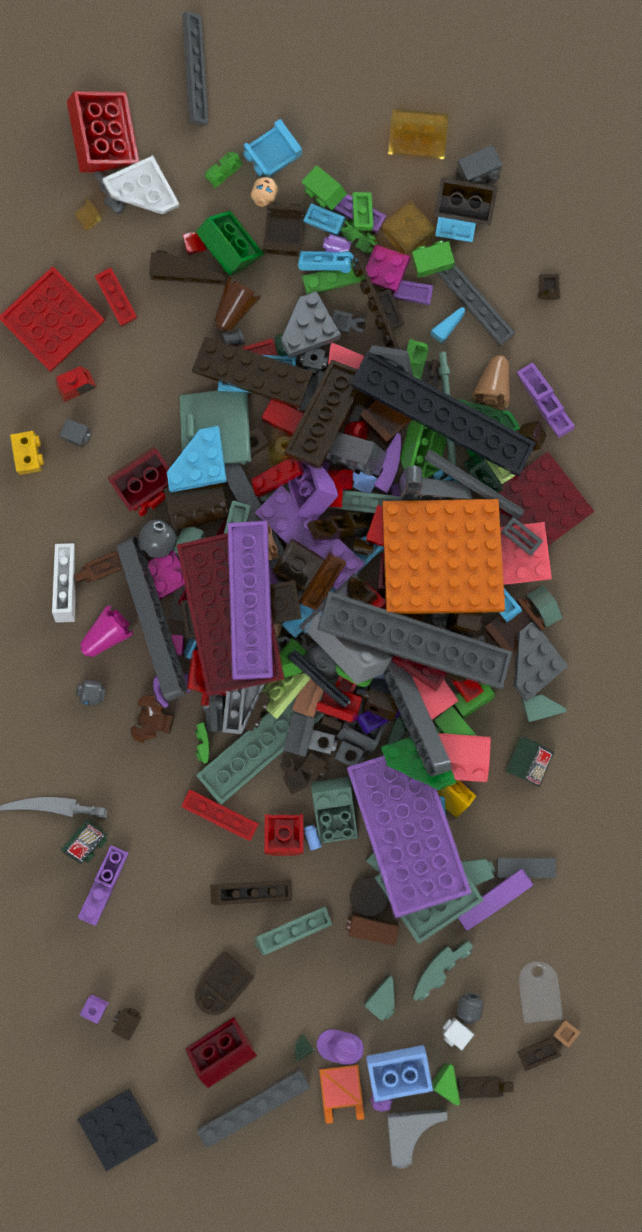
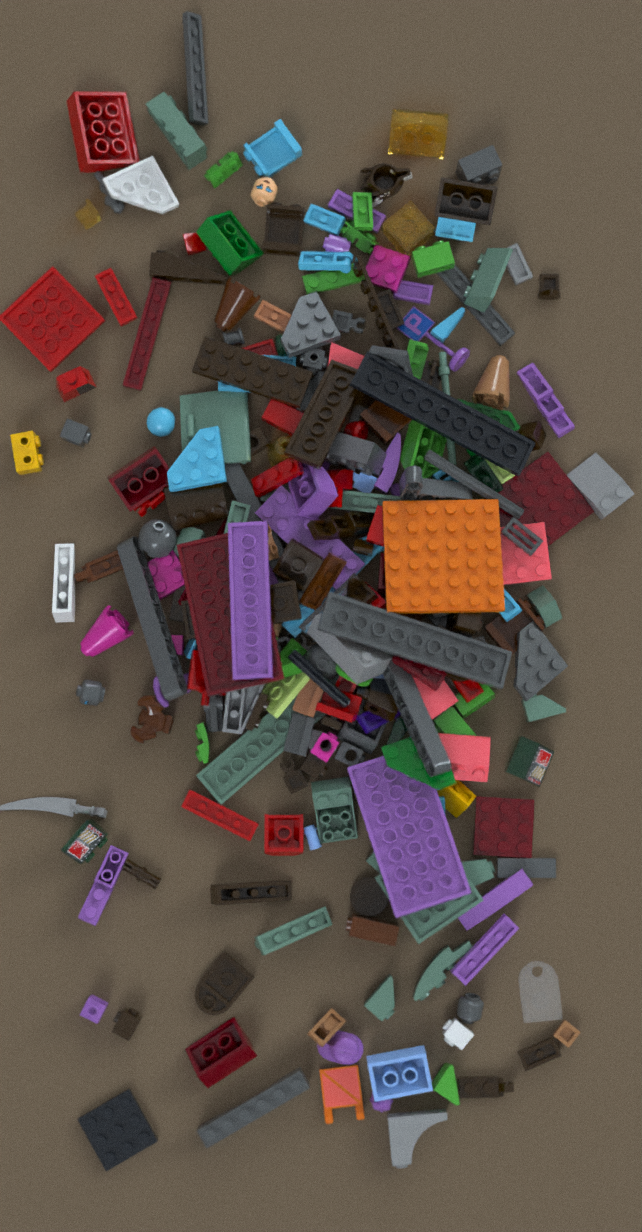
(141, 874): none -> dark brown pin
(147, 334): none -> dark red plate
(160, 421): none -> medium azure hair
(177, 130): none -> sand green wedge
(272, 316): none -> nougat plate
(302, 1048): clear green tile -> none
(316, 750): none -> dark pink brick
(323, 188): bright green brick -> none
(326, 1027): none -> medium nougat slope
(384, 181): none -> dark brown piece
(417, 327): none -> medium lavender piece
(484, 949): none -> medium lavender fence
(487, 278): none -> sand green slope
(503, 827): none -> dark red plate
(518, 266): none -> light grey tile
(600, 485): none -> light grey slope

